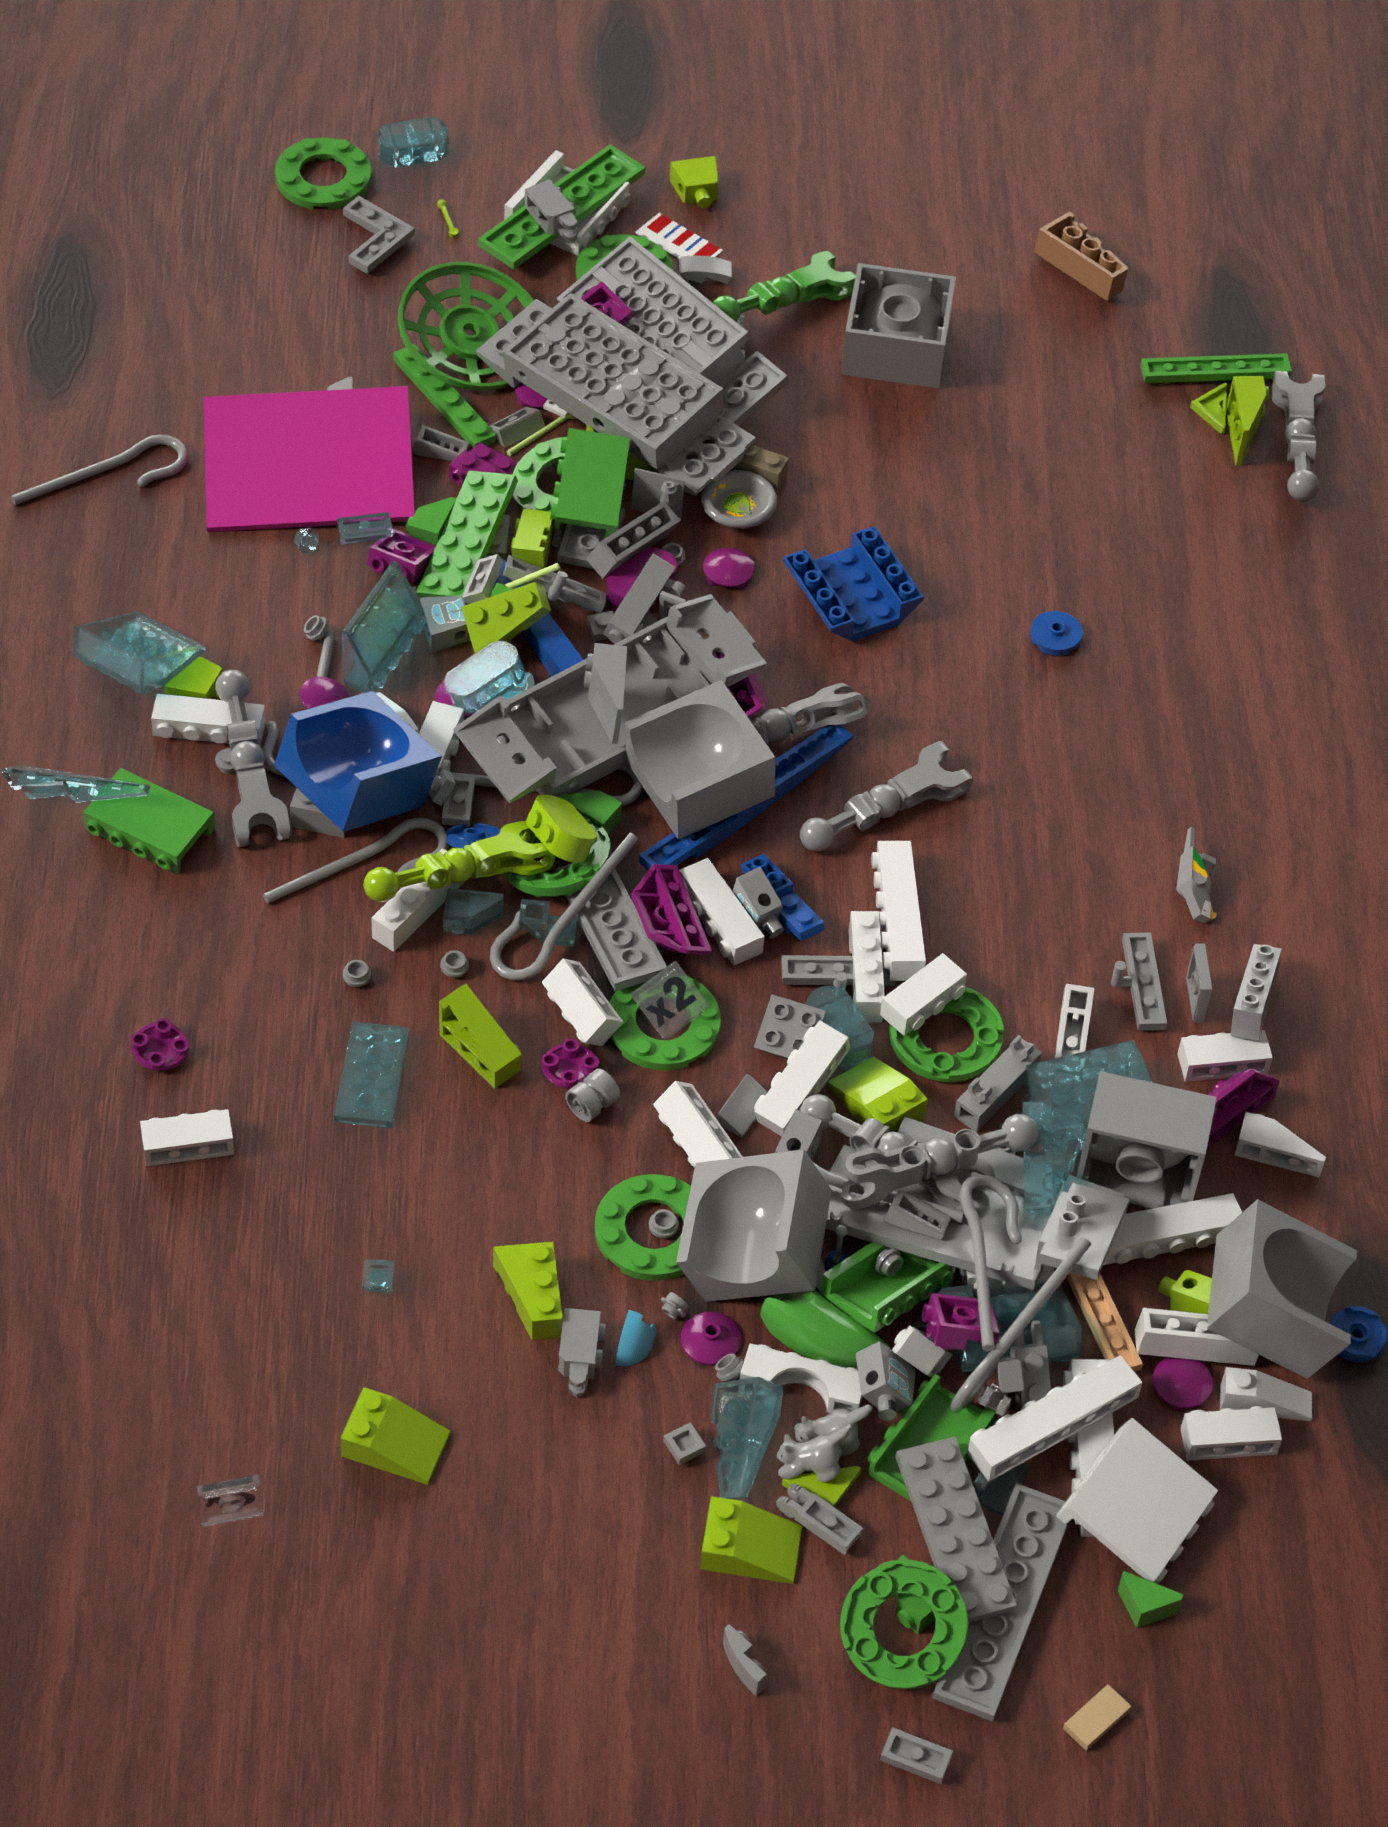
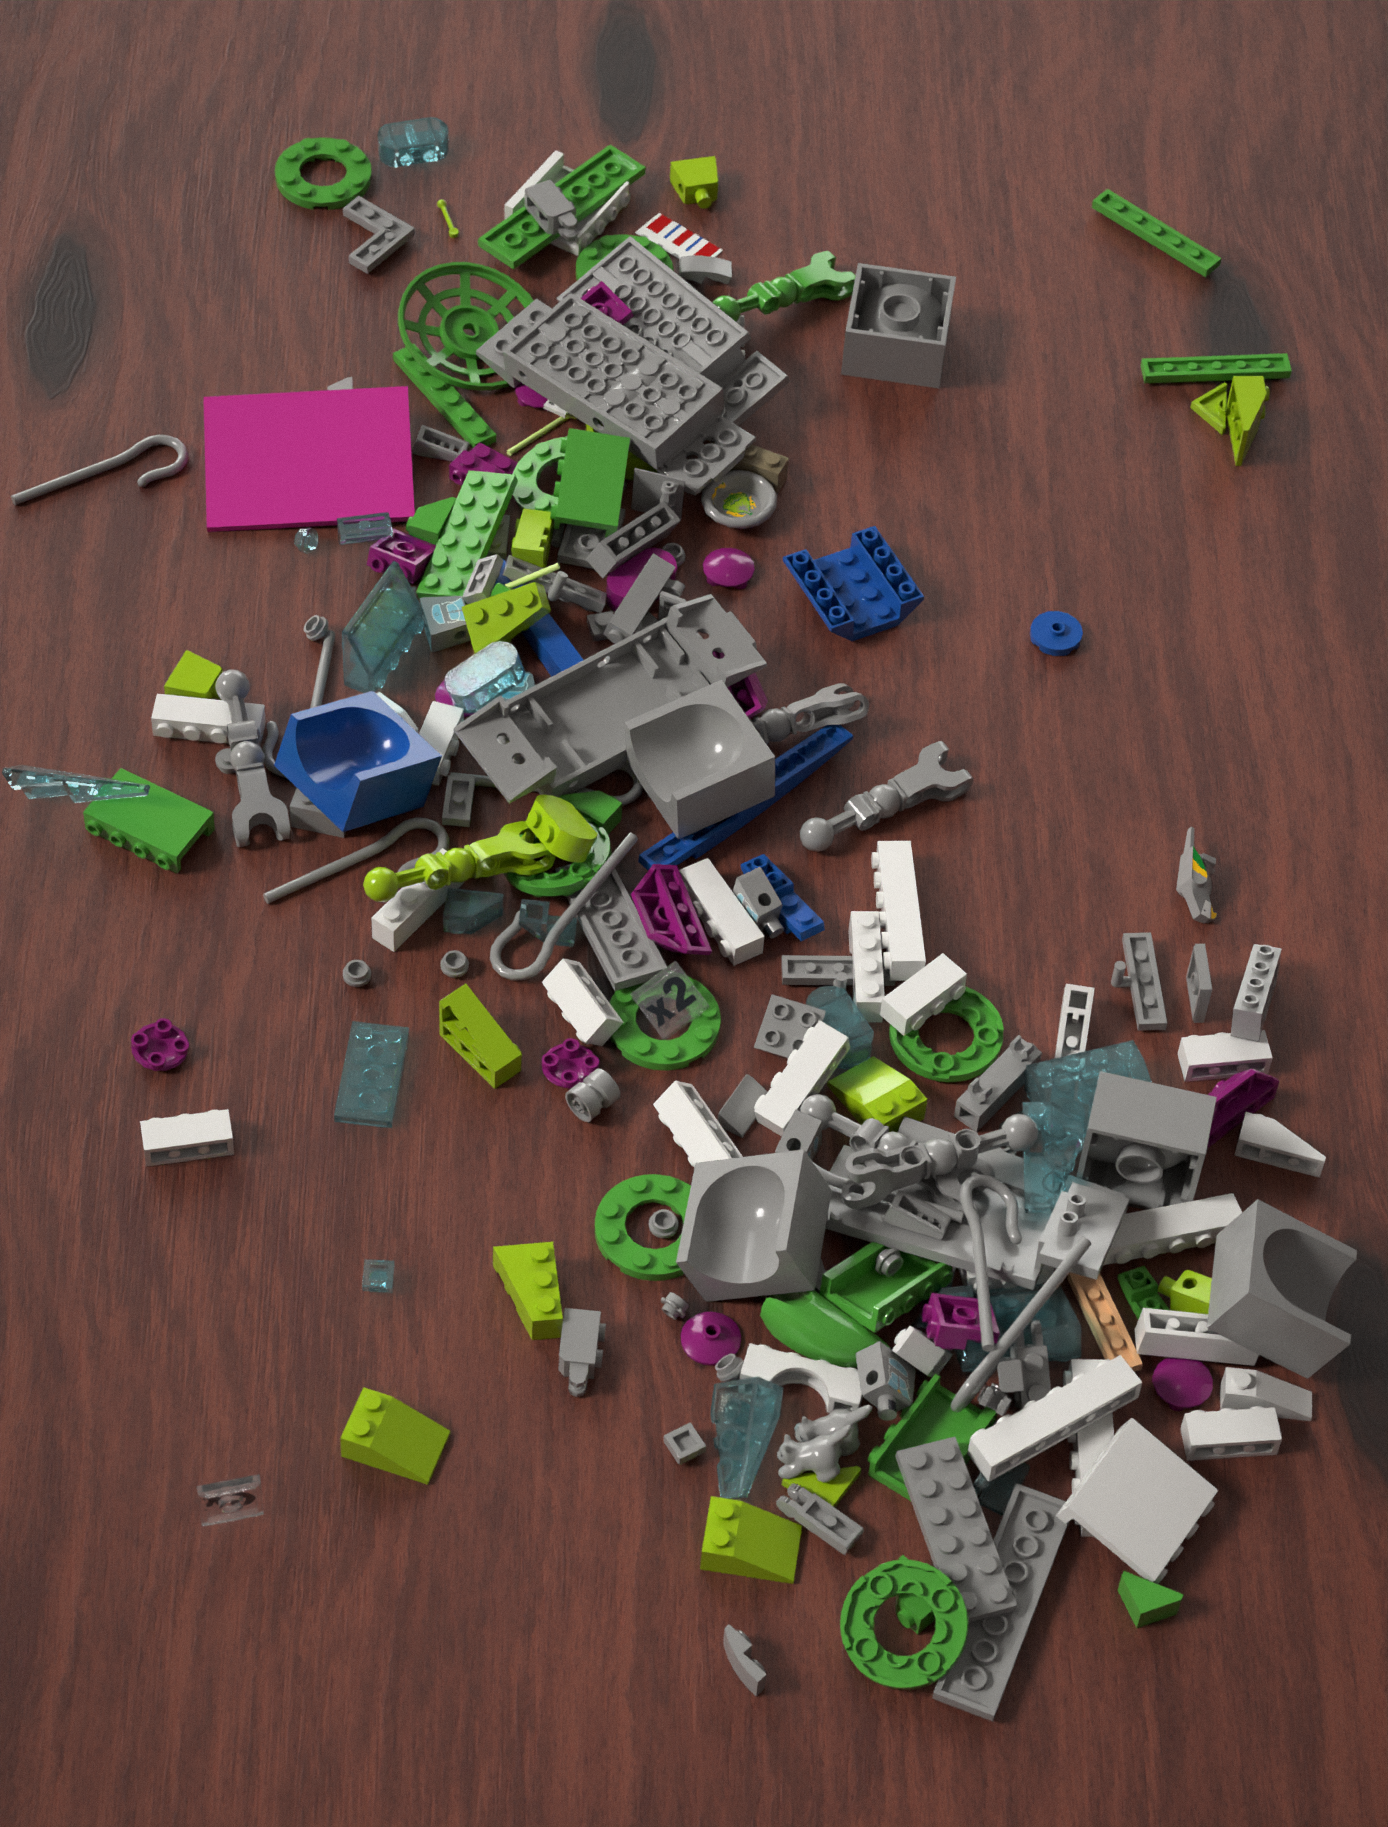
(135, 650): clear light blue slope -> none
(321, 691): magenta dish -> none
(441, 786): light grey plate -> none
(460, 835): blue plate -> none
(518, 426): light grey slope -> none
(607, 685): light grey slope -> none
(635, 1340): medium azure brick -> none
(836, 1256): hinge -> none
(916, 1755): light grey plate -> none
(1081, 256): medium nougat wedge -> none
(1097, 1717): tan tile -> none
(1141, 1290): none -> bright green slope
(1156, 233): none -> bright green plate
(1300, 433): light grey piece -> none
(1367, 1326): blue plate -> none

